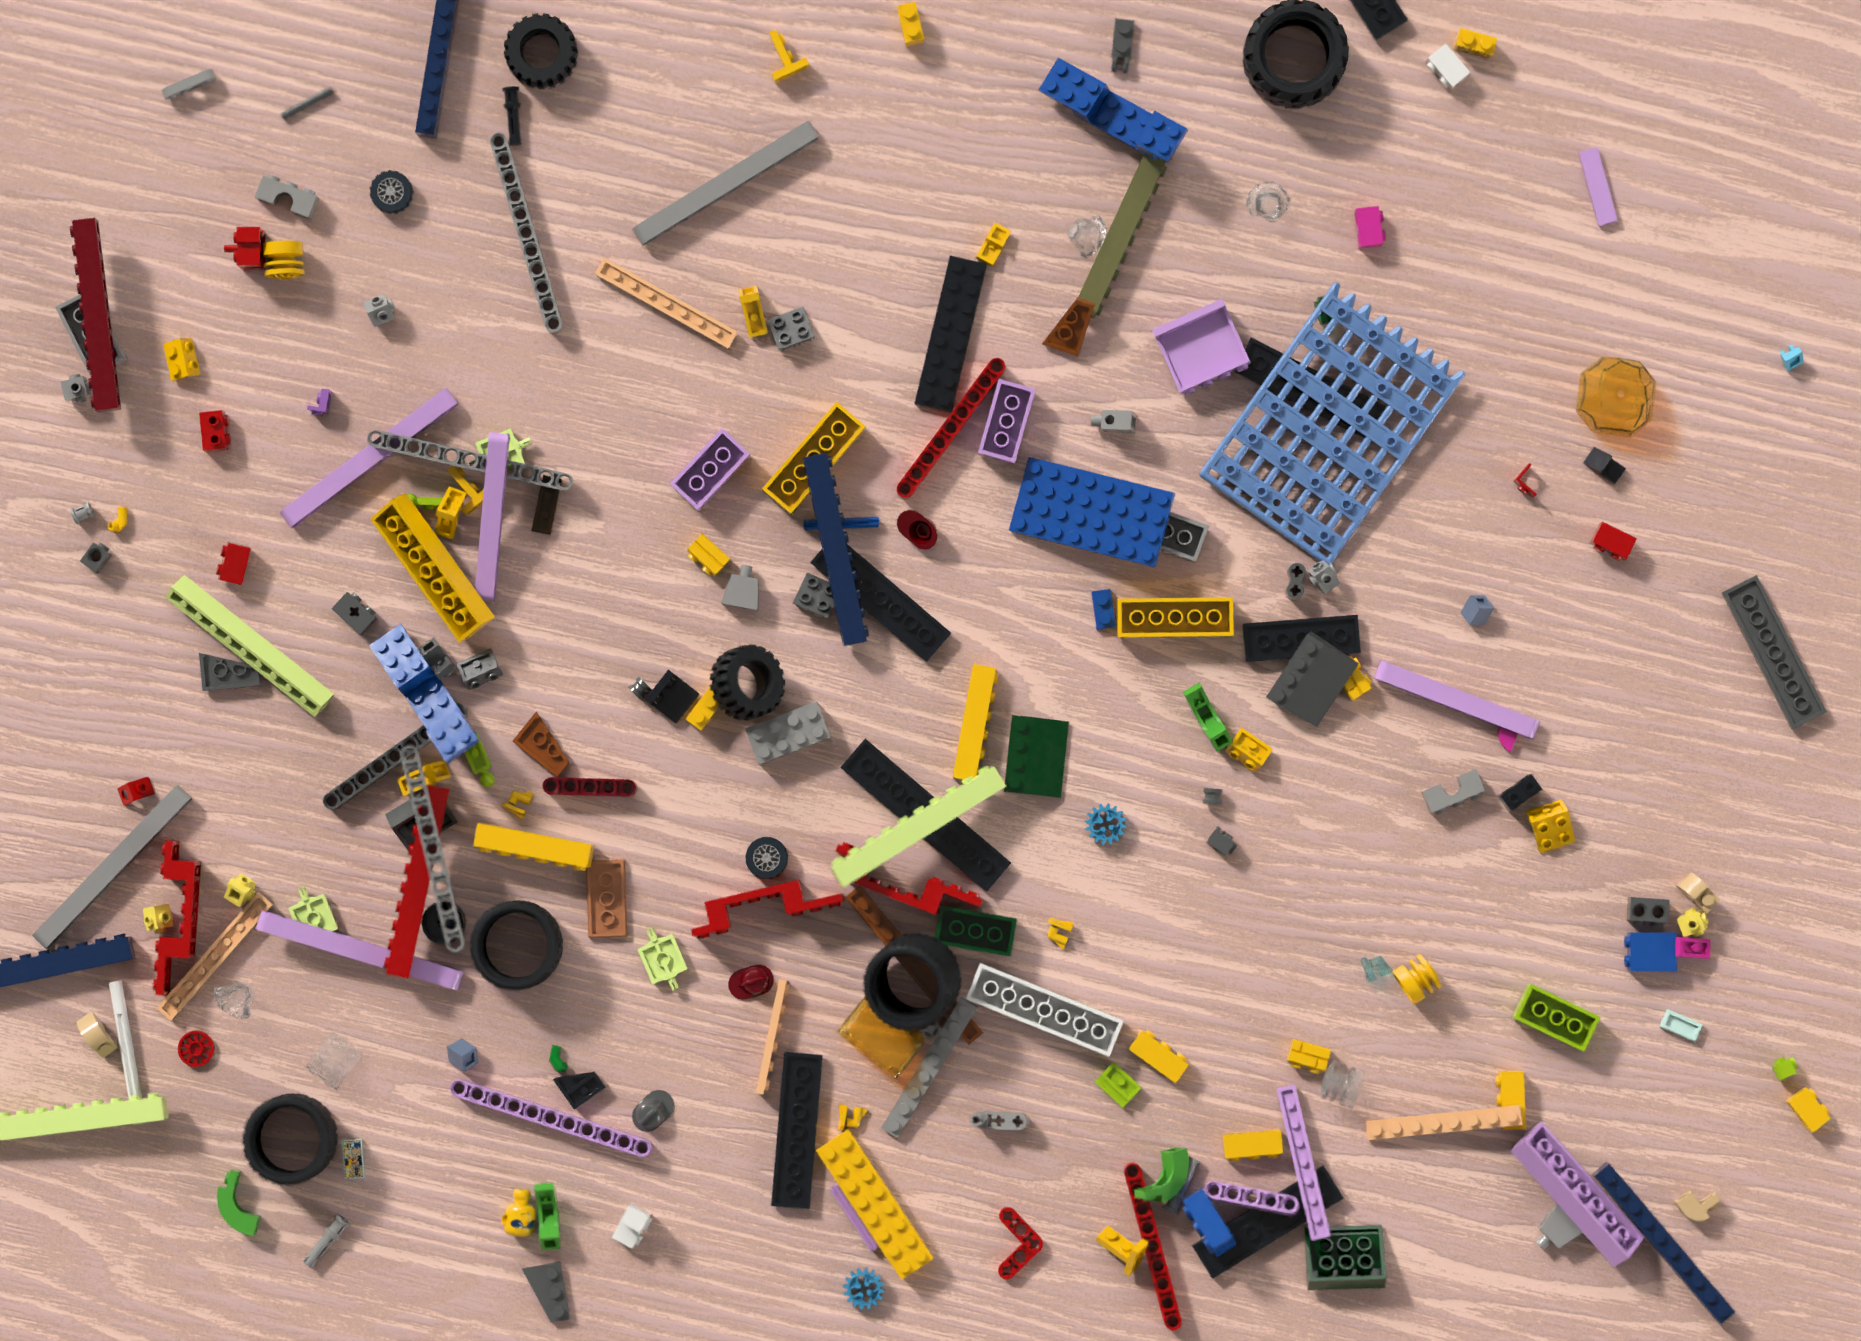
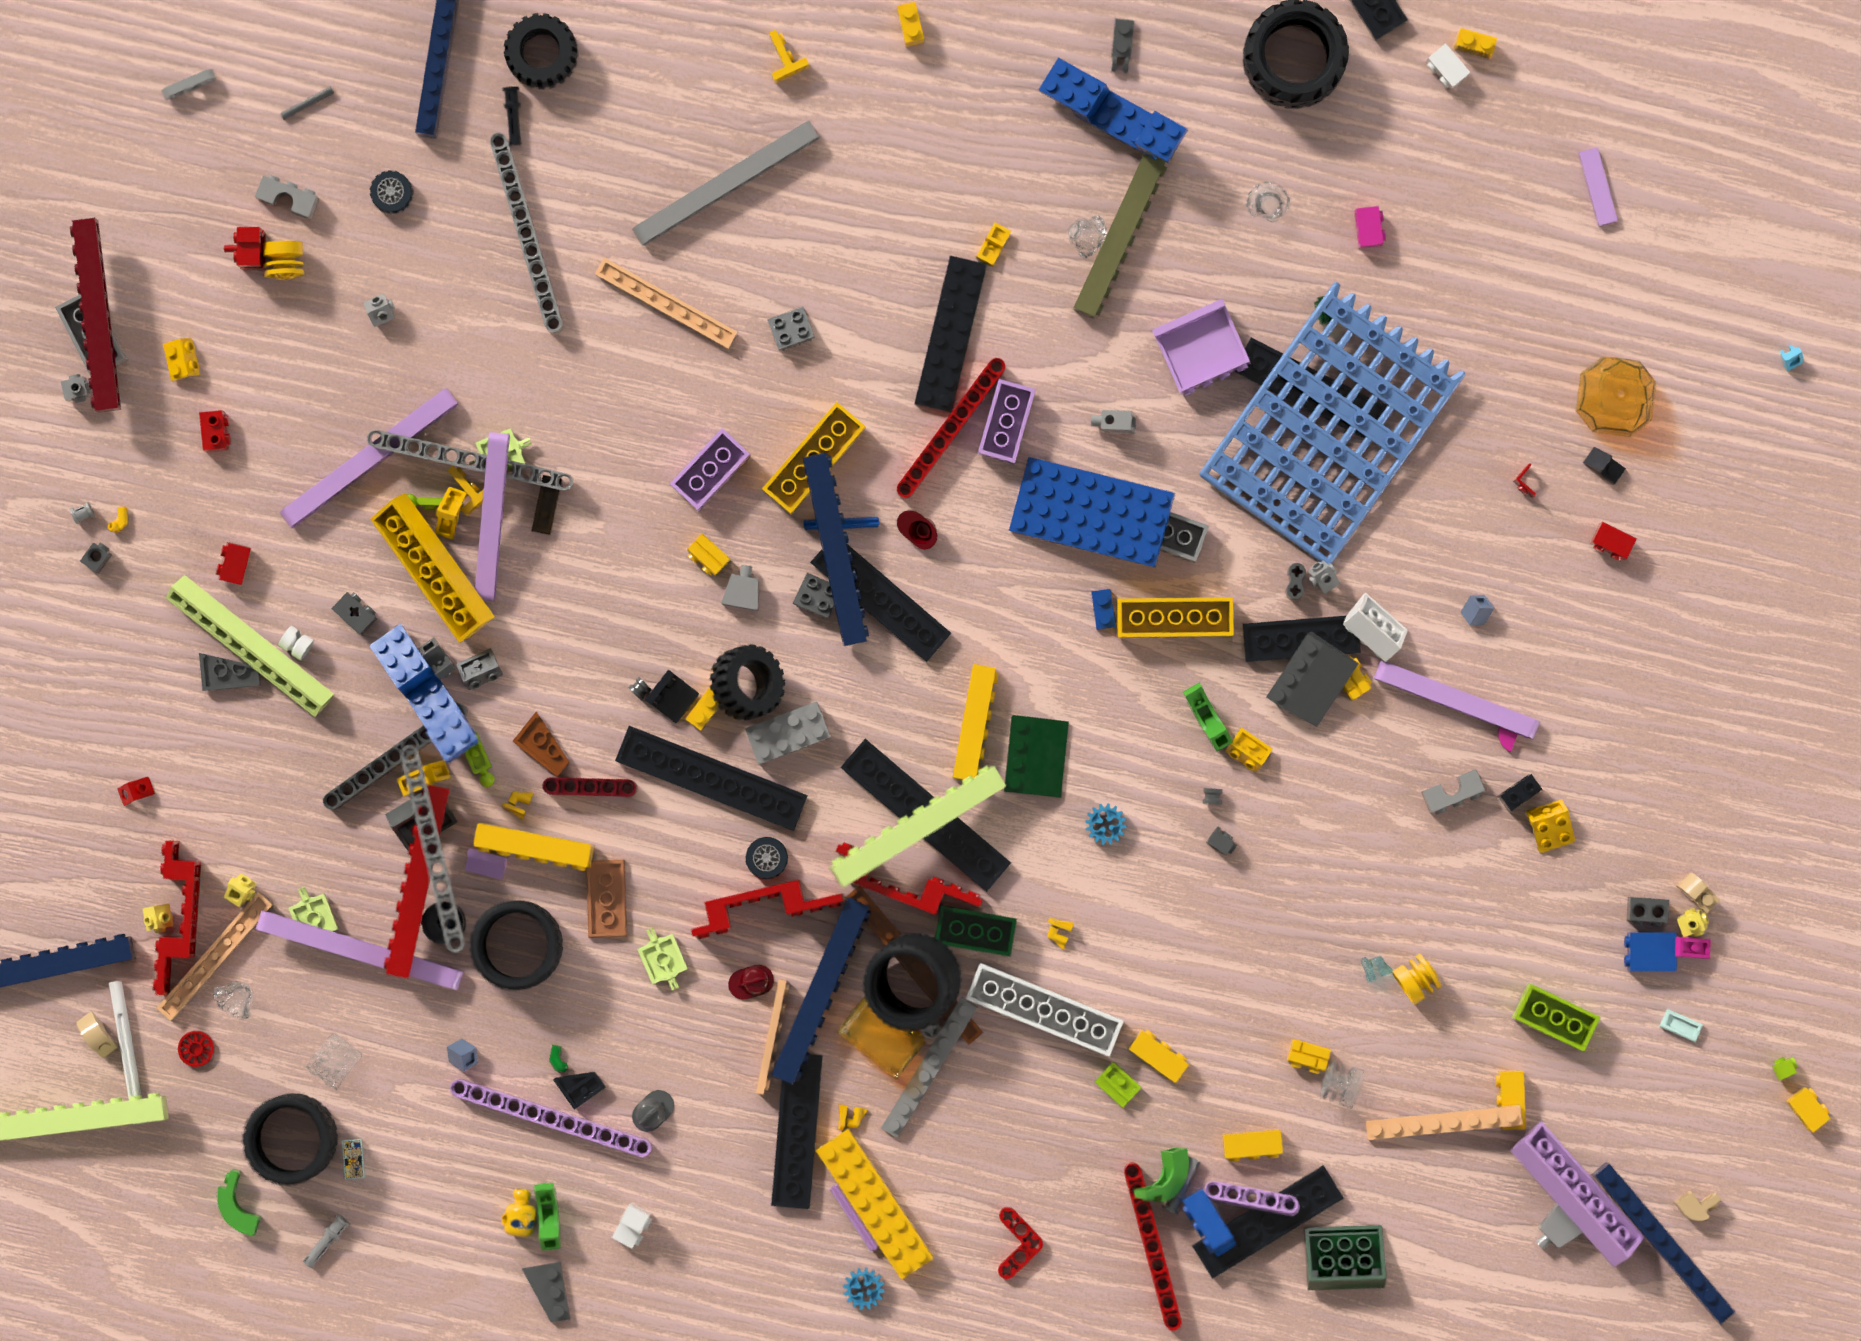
(112, 867): light grey beam -> none
(296, 643): none -> white wheel
(324, 401): medium lavender bracket -> none
(485, 863): none -> lavender panel
(711, 778): none -> black plate
(753, 311): yellow bracket -> none
(820, 990): none -> dark blue brick
(1009, 1117): light grey beam -> none
(1071, 328): dark orange wing -> none
(1123, 1248): yellow bracket -> none
(1303, 1162): lavender plate -> none
(1375, 627): none -> white slope
(1774, 652): dark grey plate -> none

